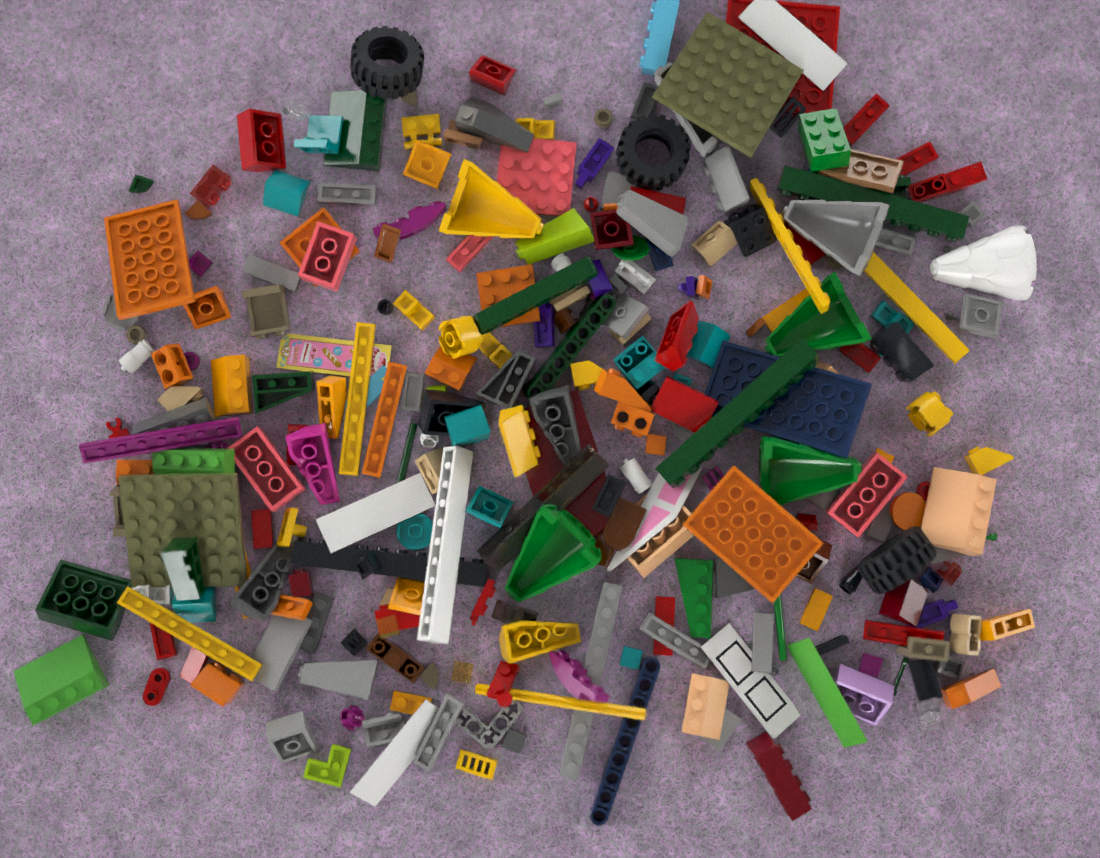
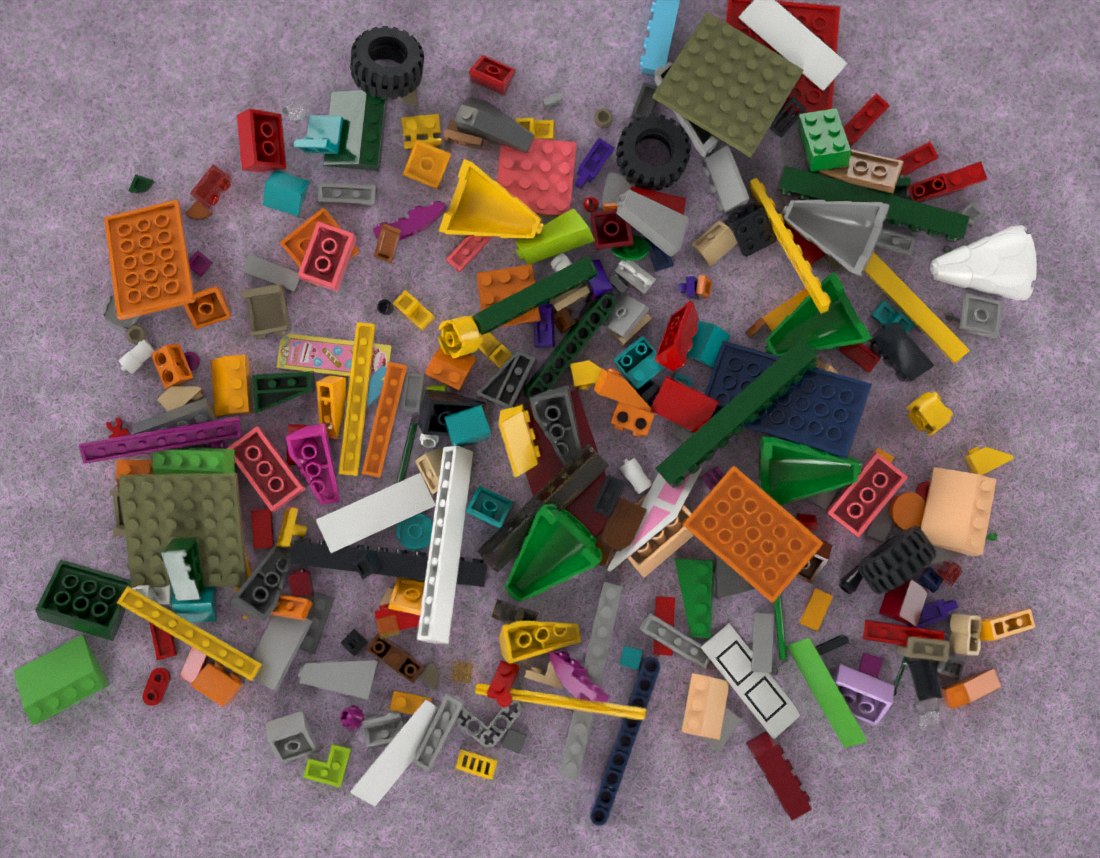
(480, 607): red hinge -> none
(549, 678): none -> tan slope
(655, 444): orange tile -> none

